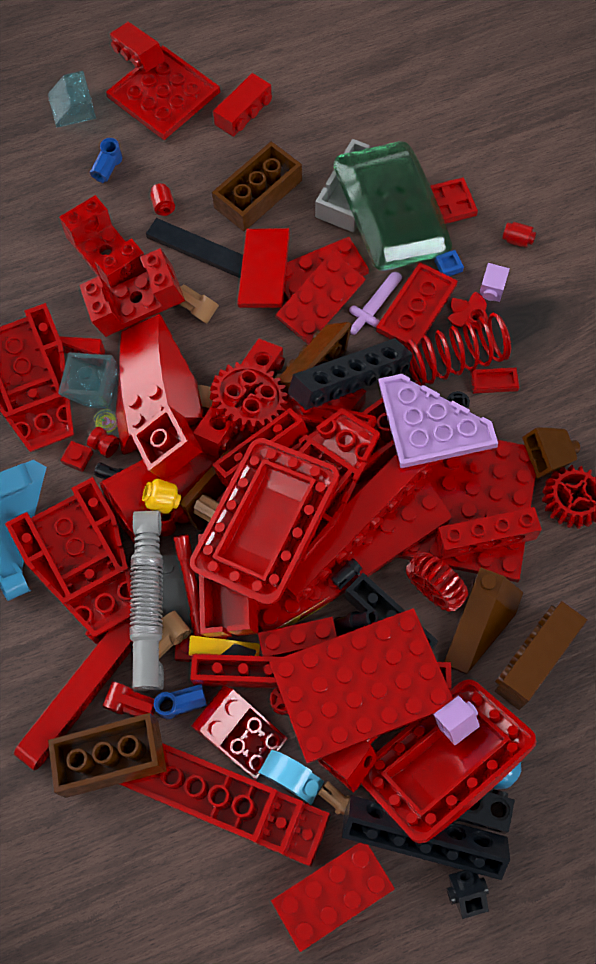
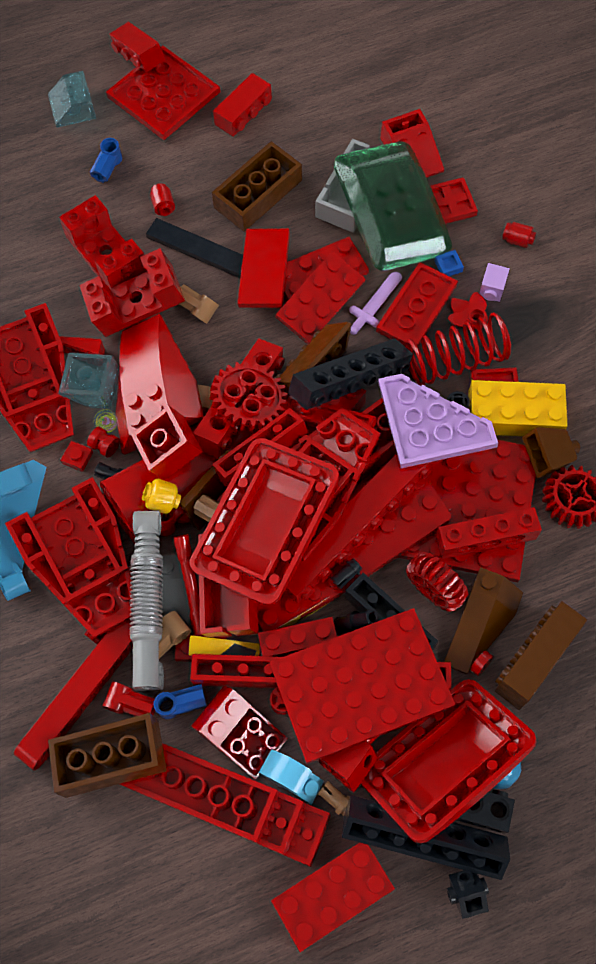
(415, 131): none -> red slope
(457, 719): lavender brick -> none
(482, 663): none -> red tile
(519, 406): none -> yellow brick

